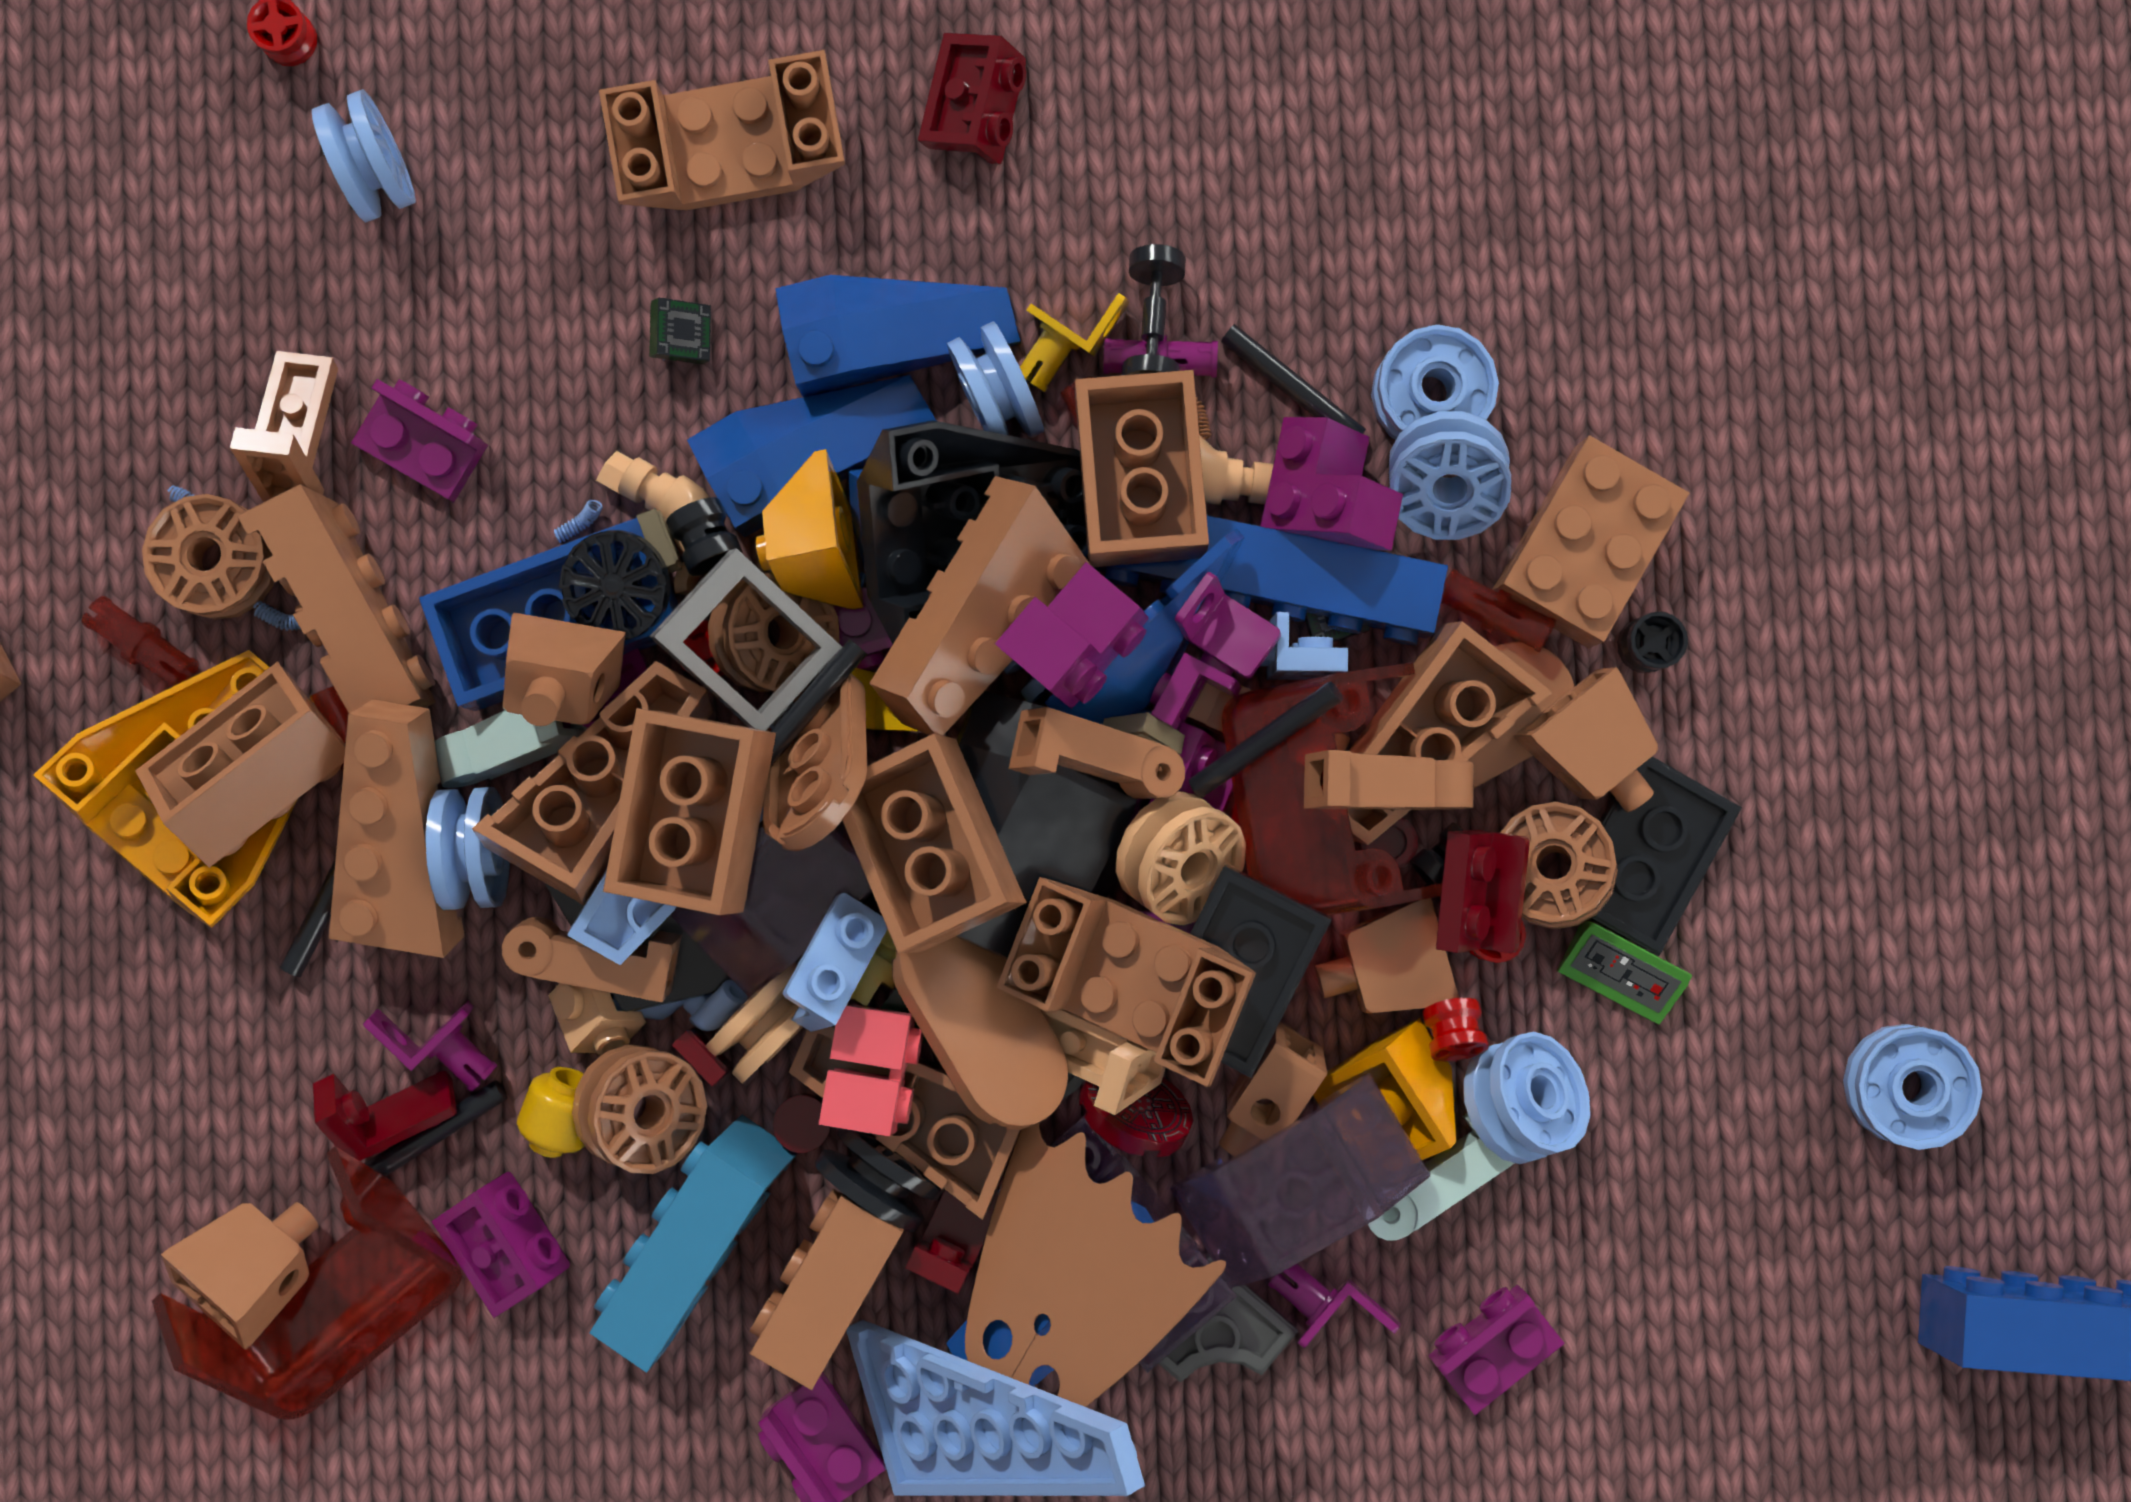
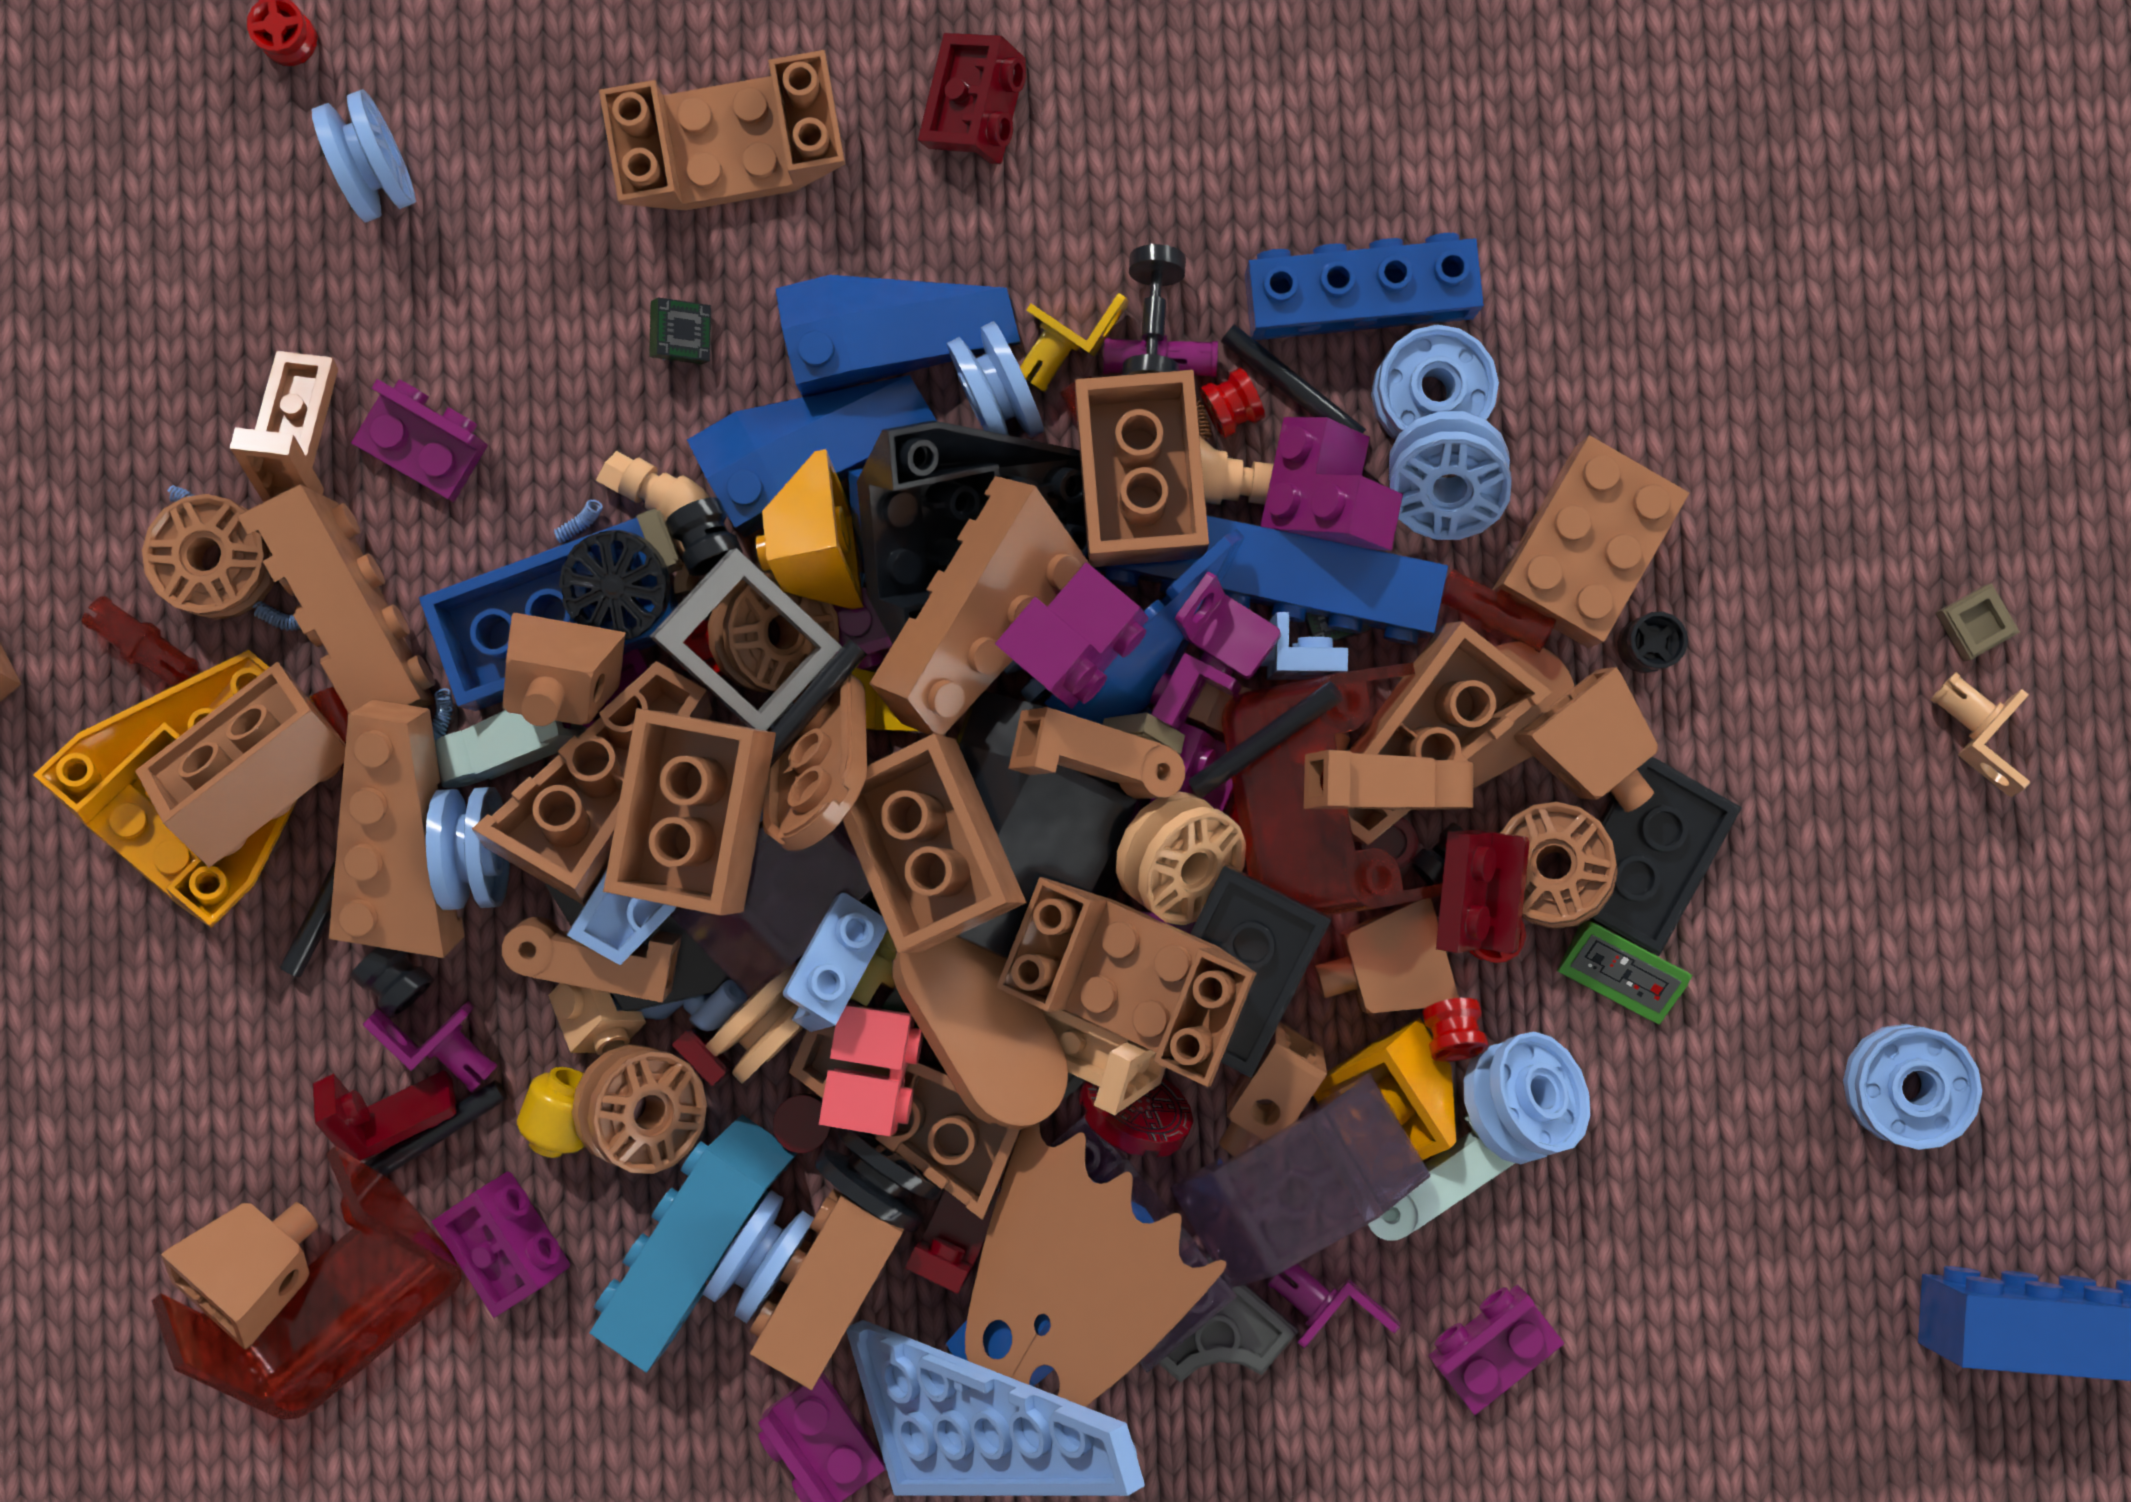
(391, 979): none -> black wheel
(441, 708): none -> light blue leg
(758, 1256): none -> light blue wheel
(1232, 403): none -> red wheel
(1363, 287): none -> blue brick
(1977, 622): none -> dark tan tile
(1983, 720): none -> light nougat bracket

